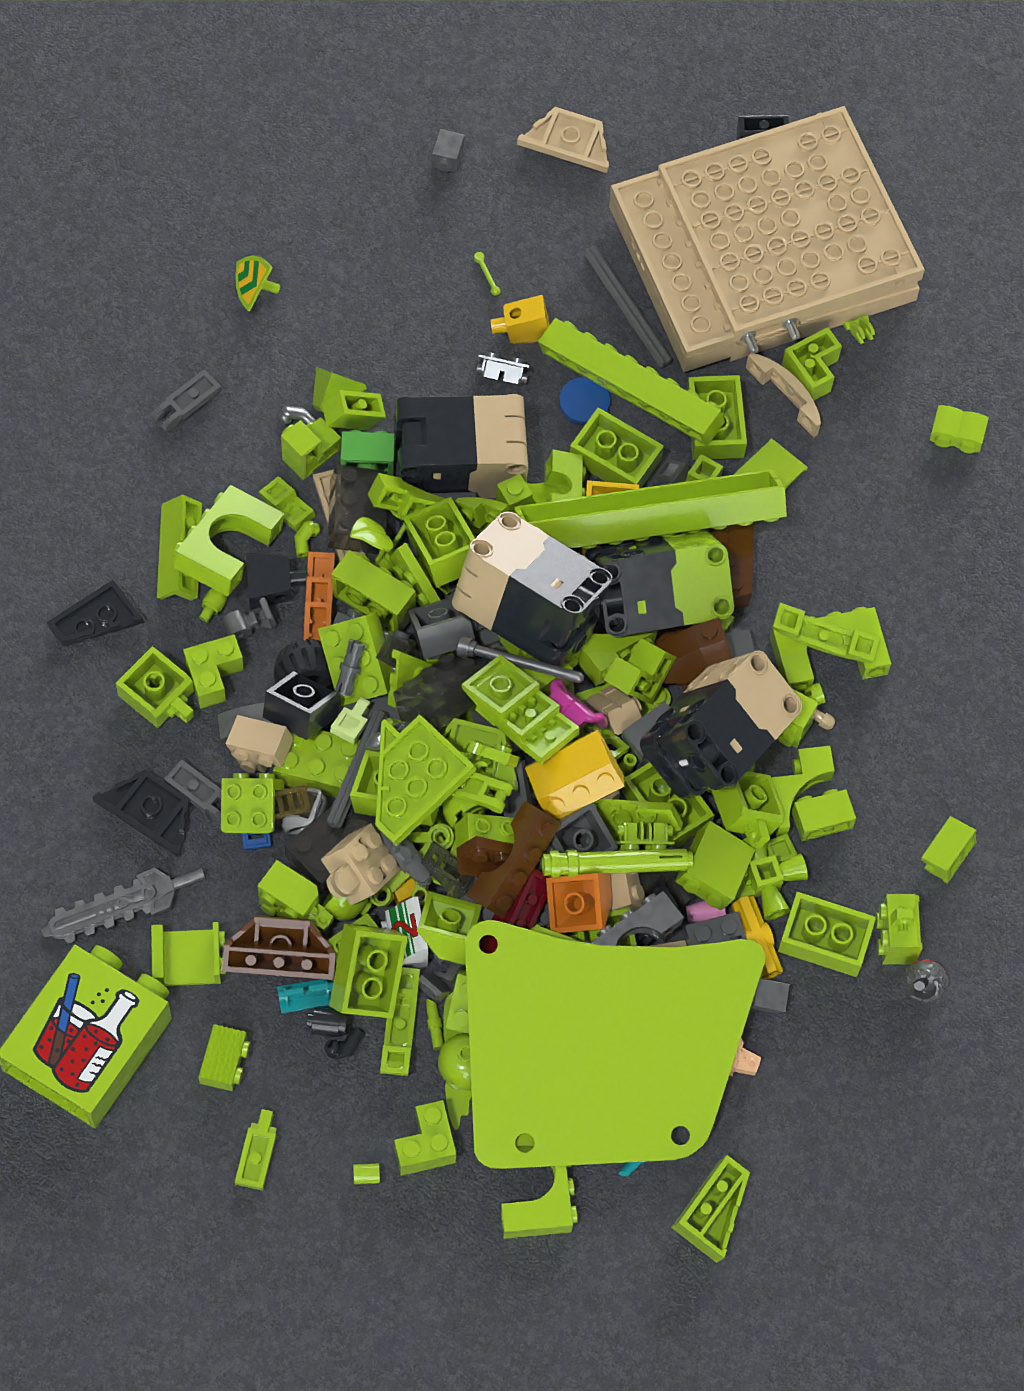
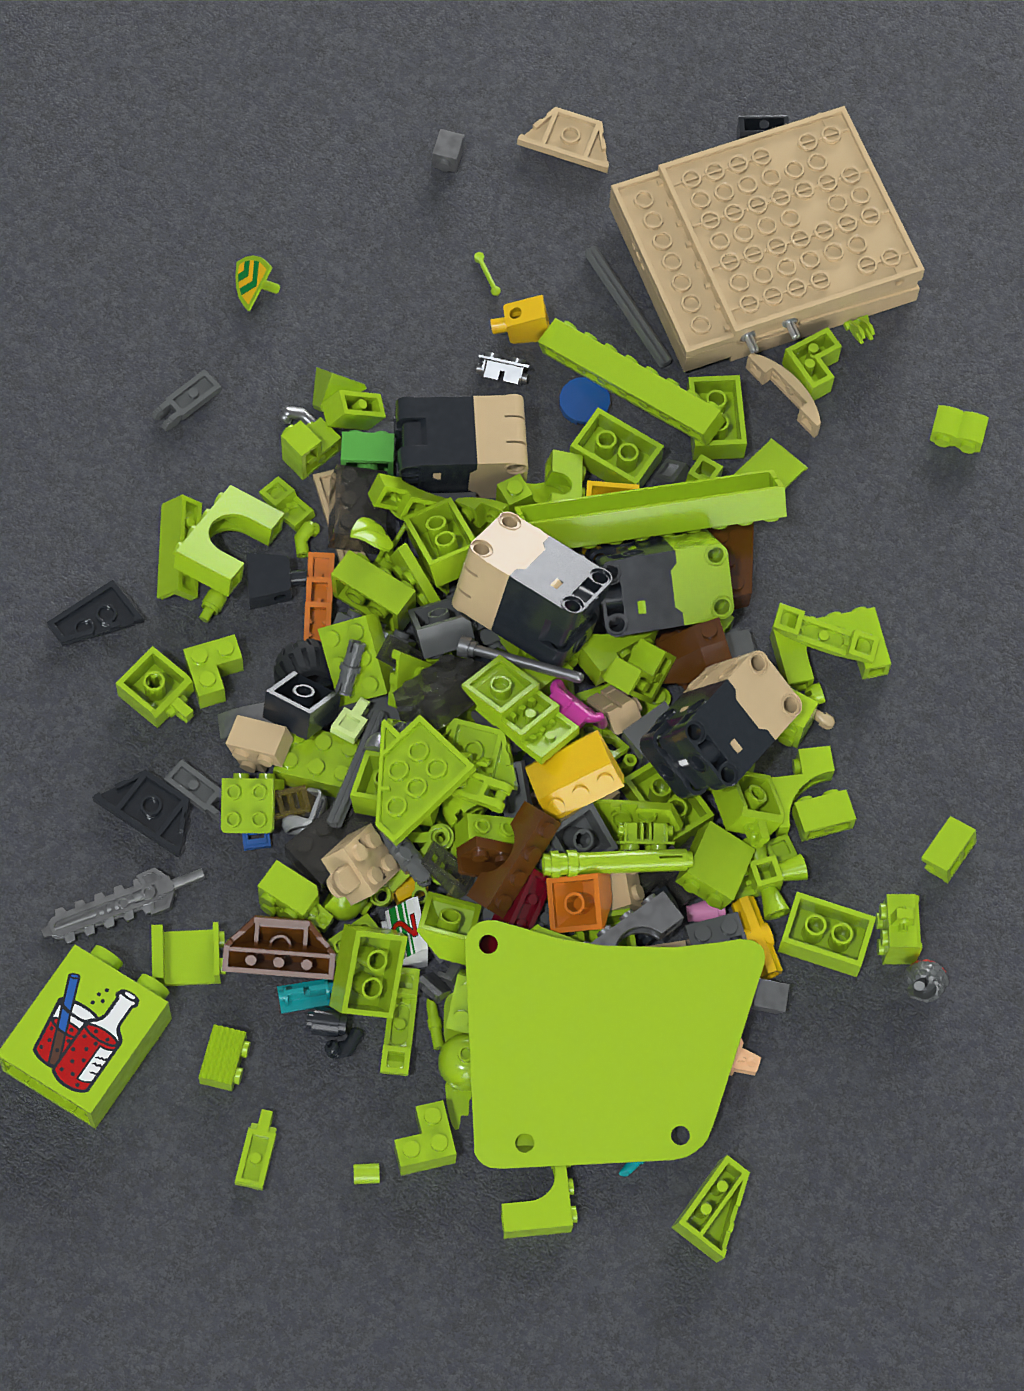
(242, 624): leg -> none
(499, 753): lime plate -> none

